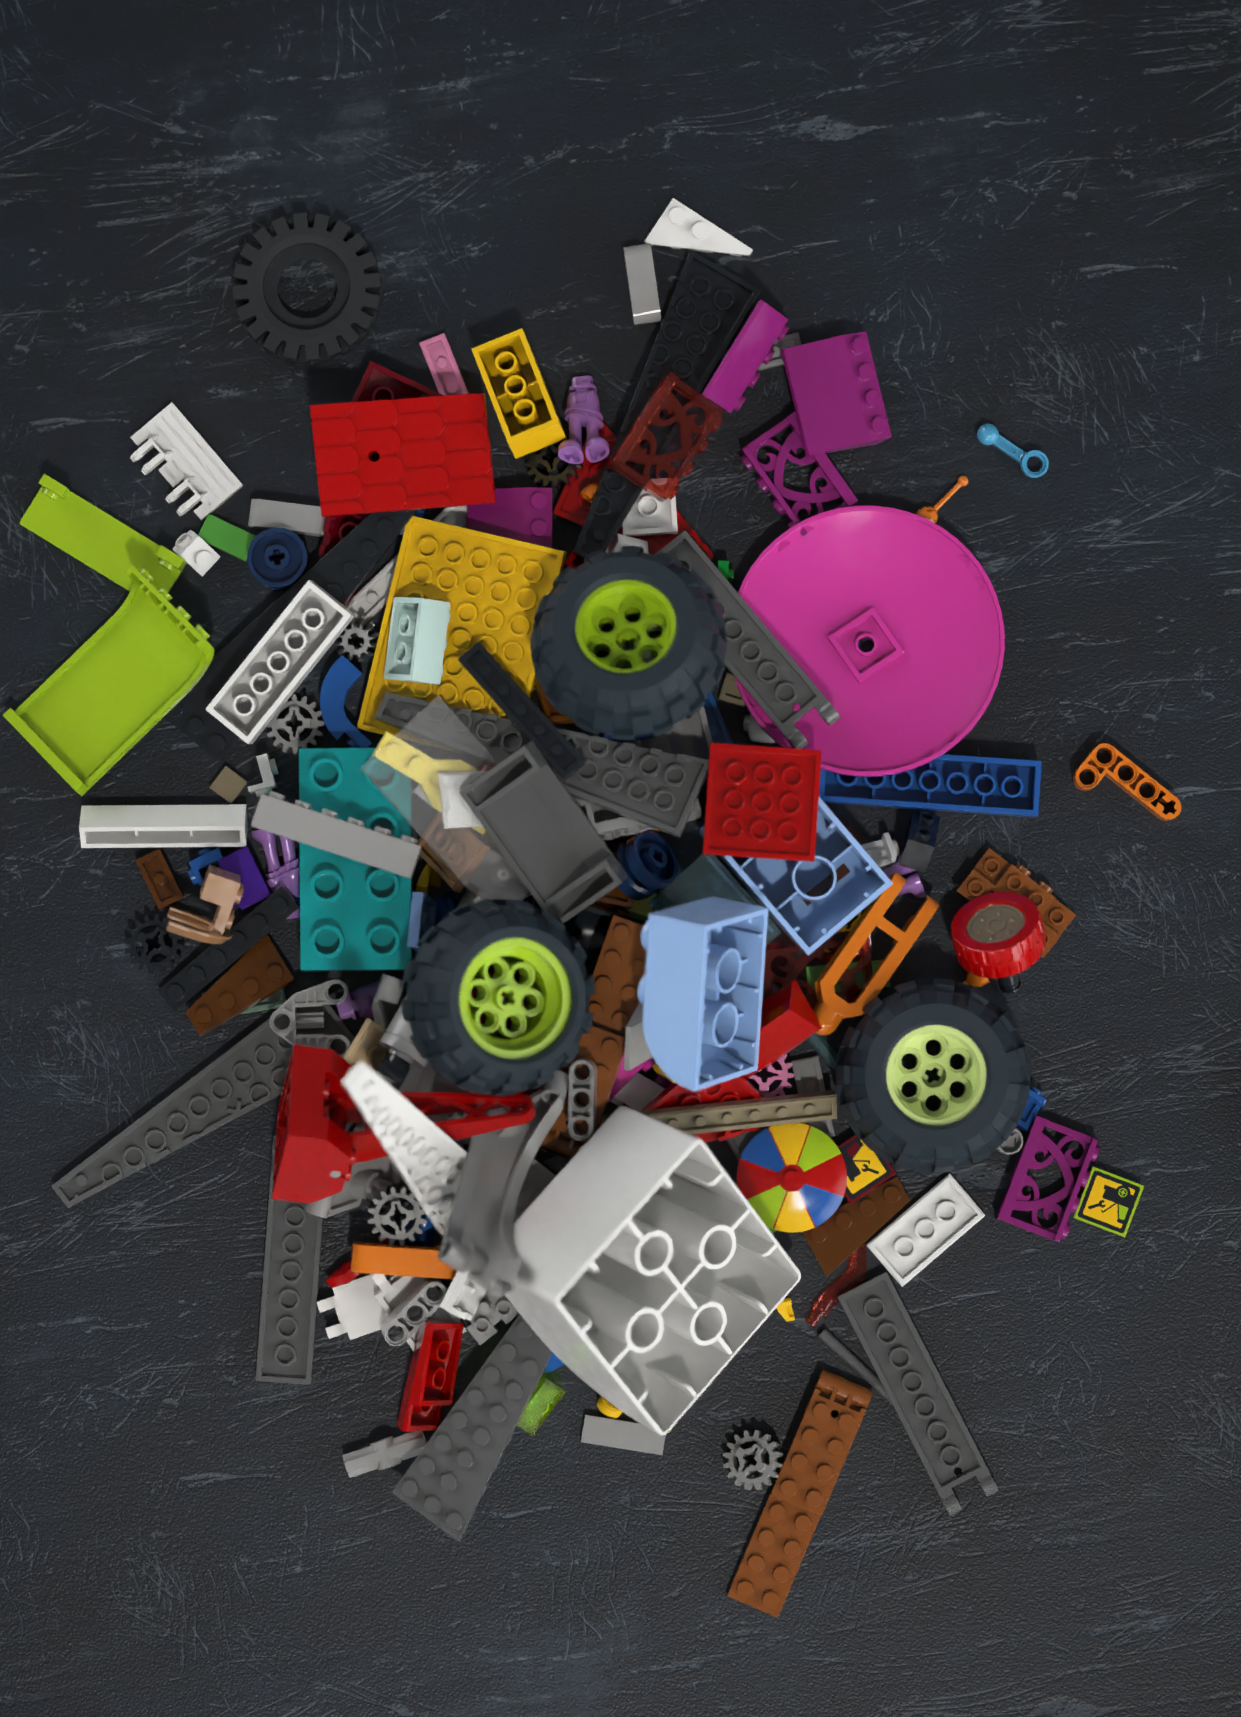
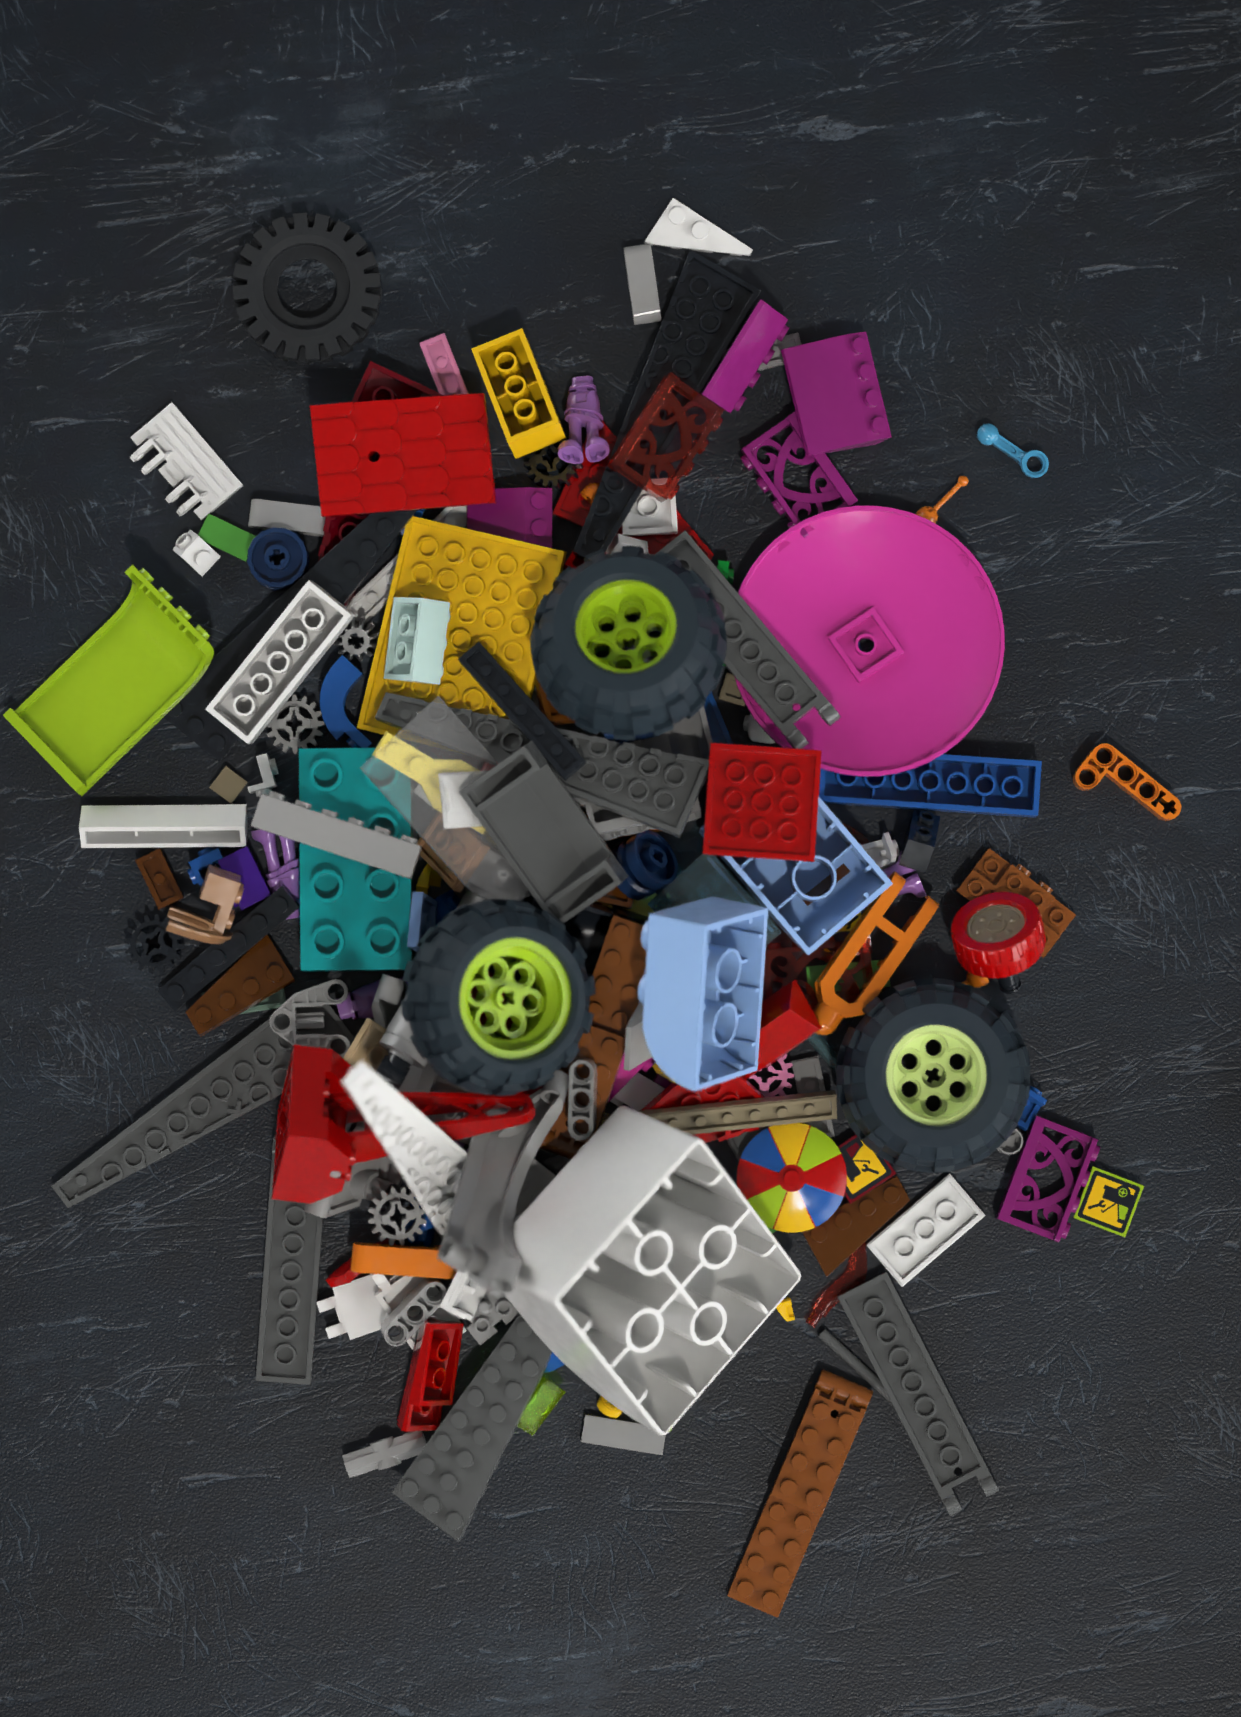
(98, 537): lime bracket -> none
(759, 1450): light grey gear -> none

